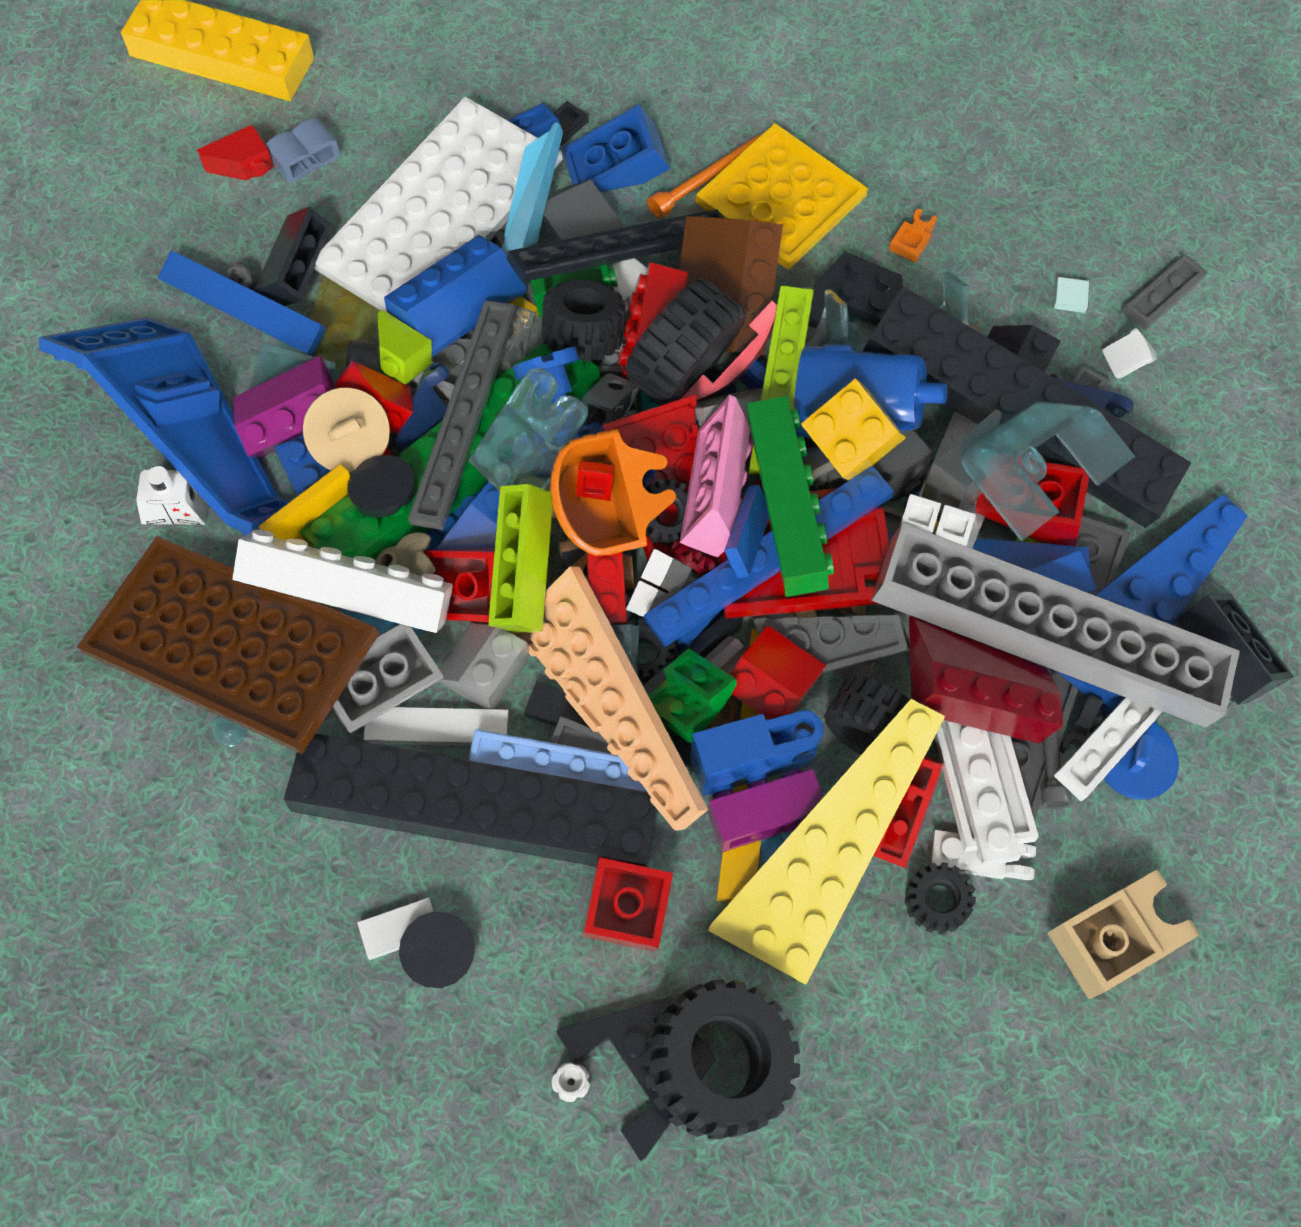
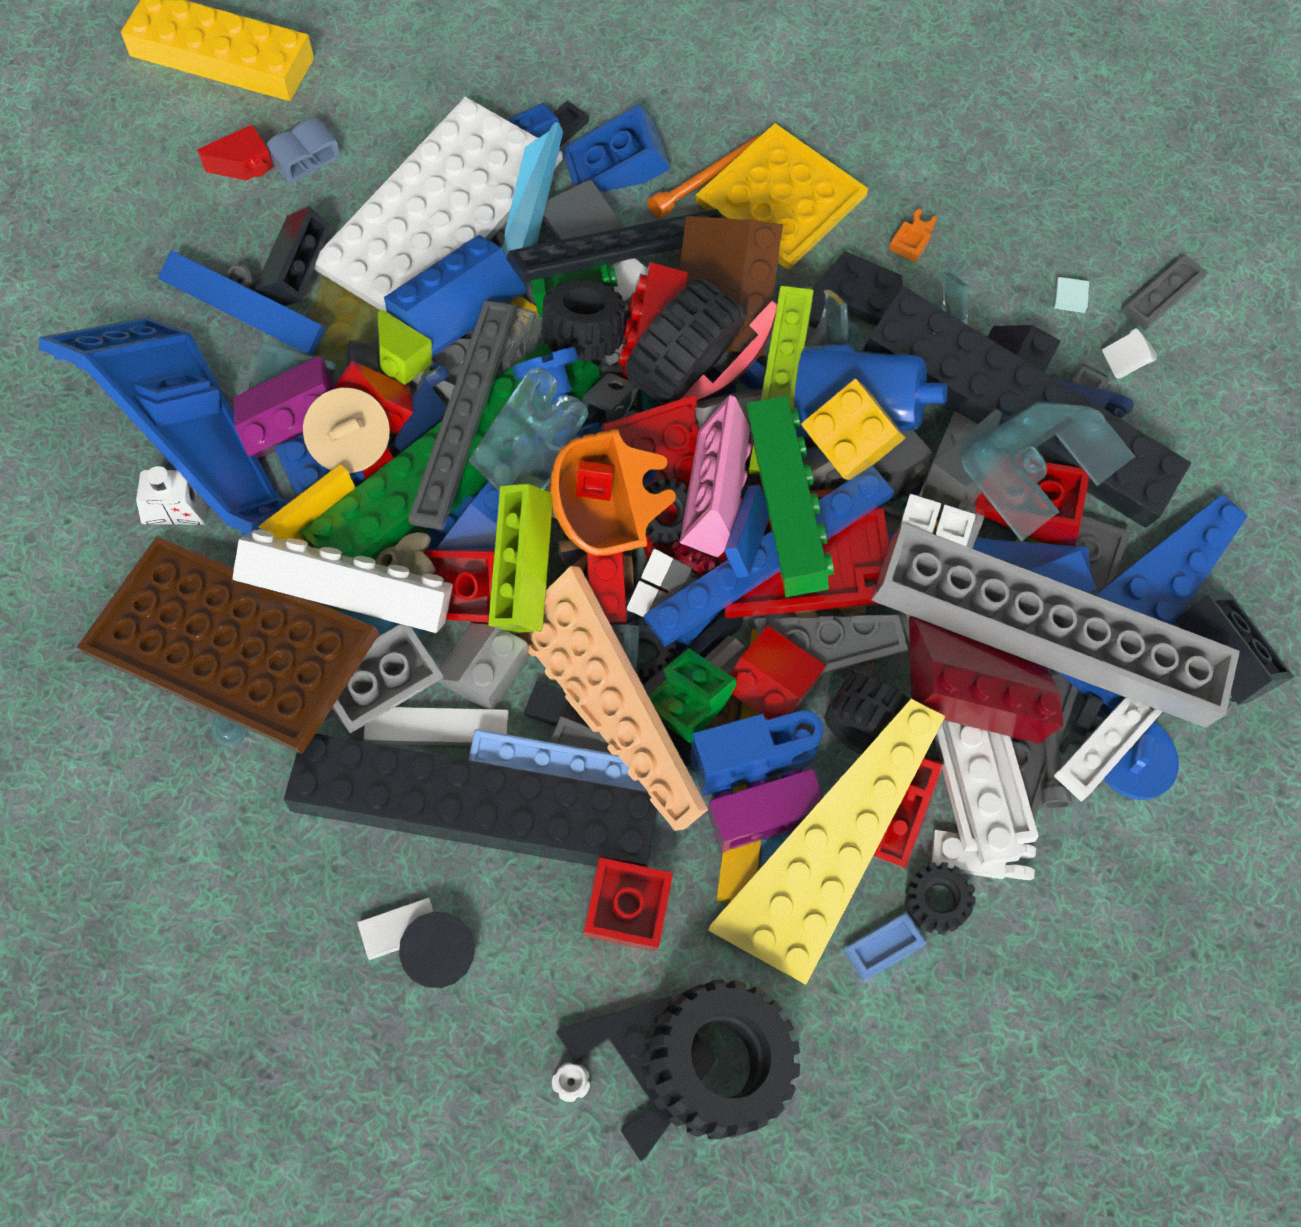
(382, 486): black tile -> none
(884, 946): none -> medium blue tile
(1128, 927): tan brick -> none

